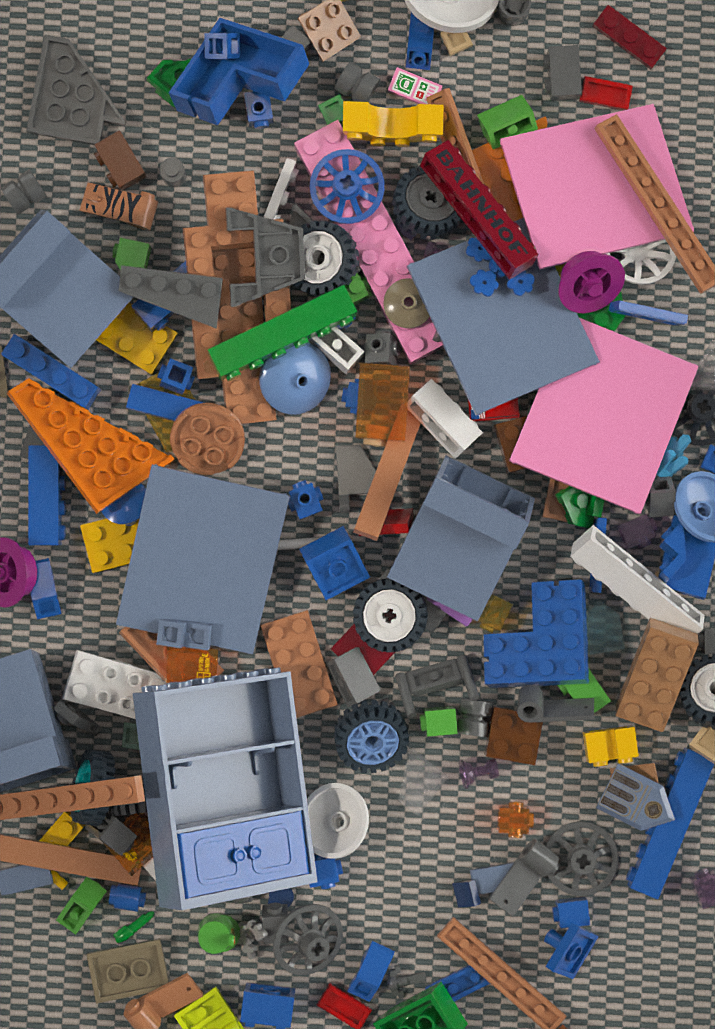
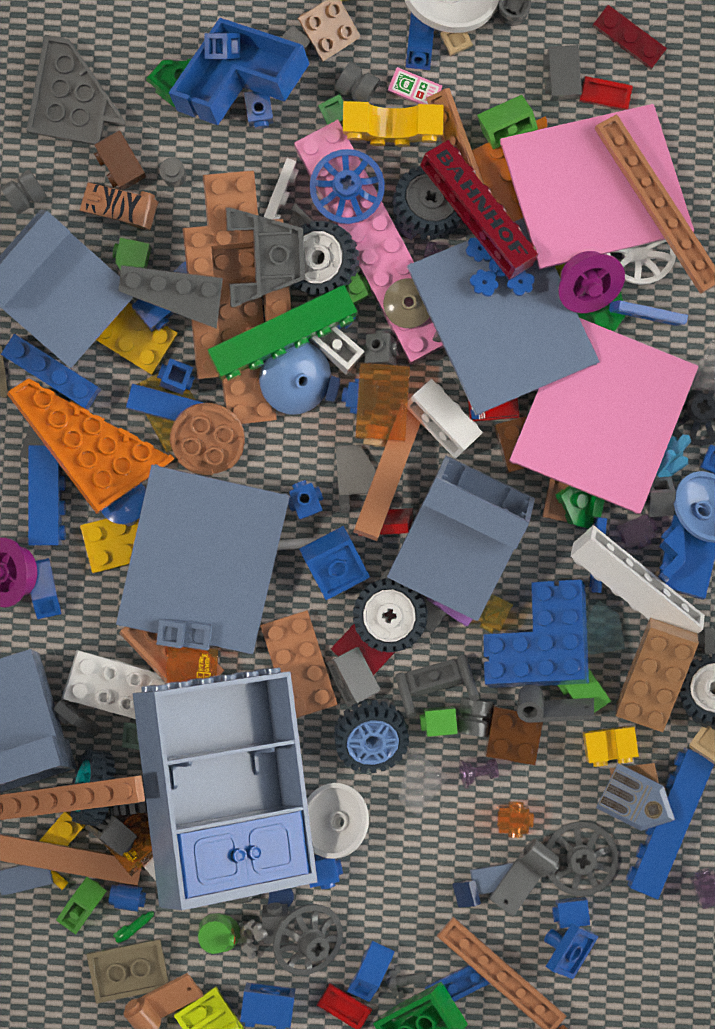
(333, 389): none -> dark blue tile

